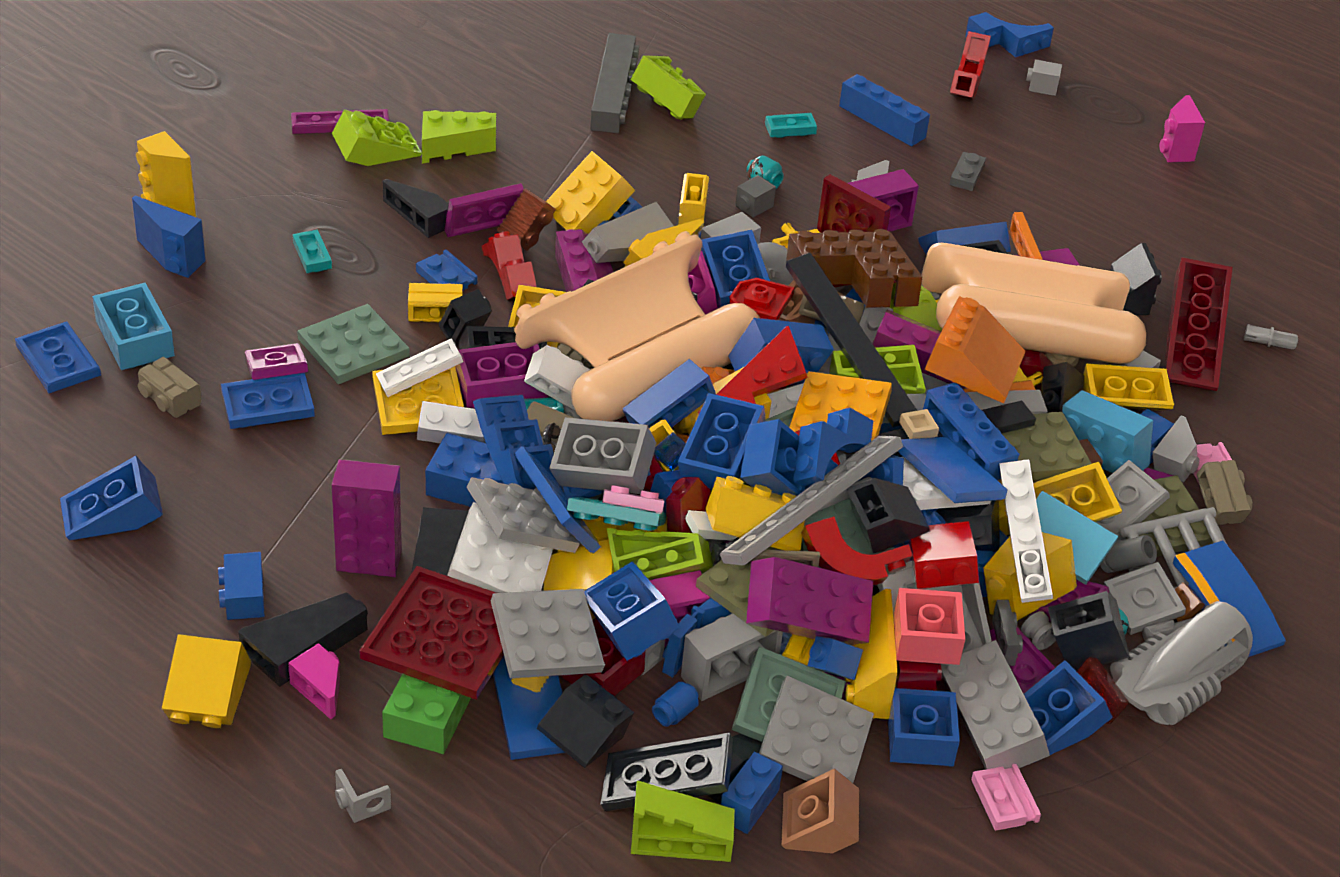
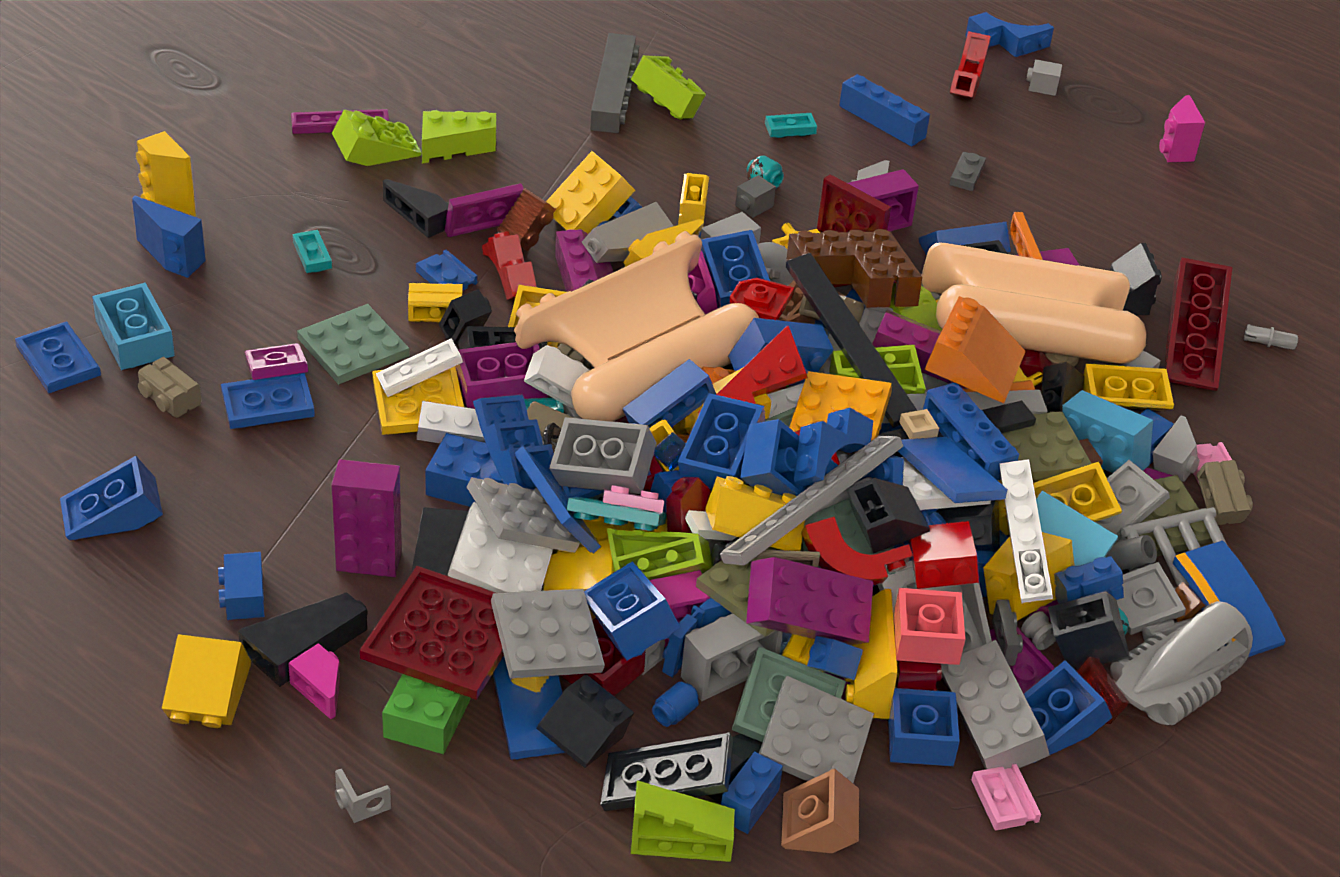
(1089, 579): none -> blue brick

